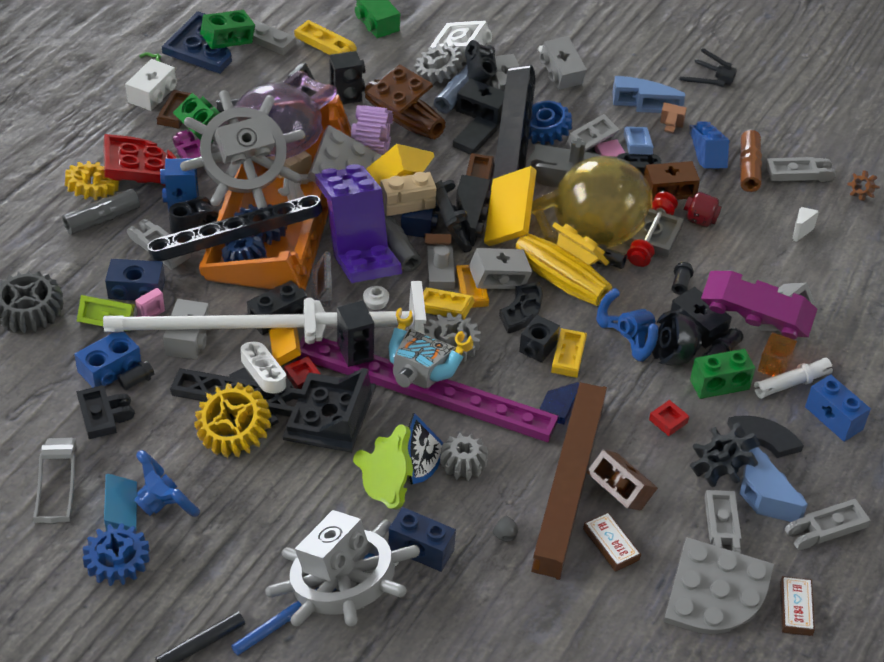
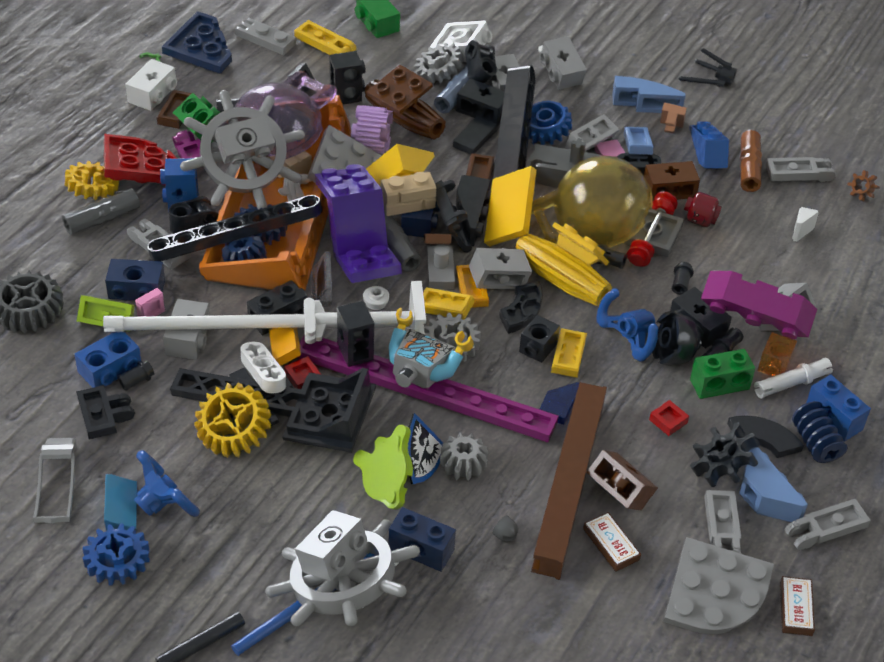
(227, 29): green brick -> none
(819, 432): none -> dark blue piece

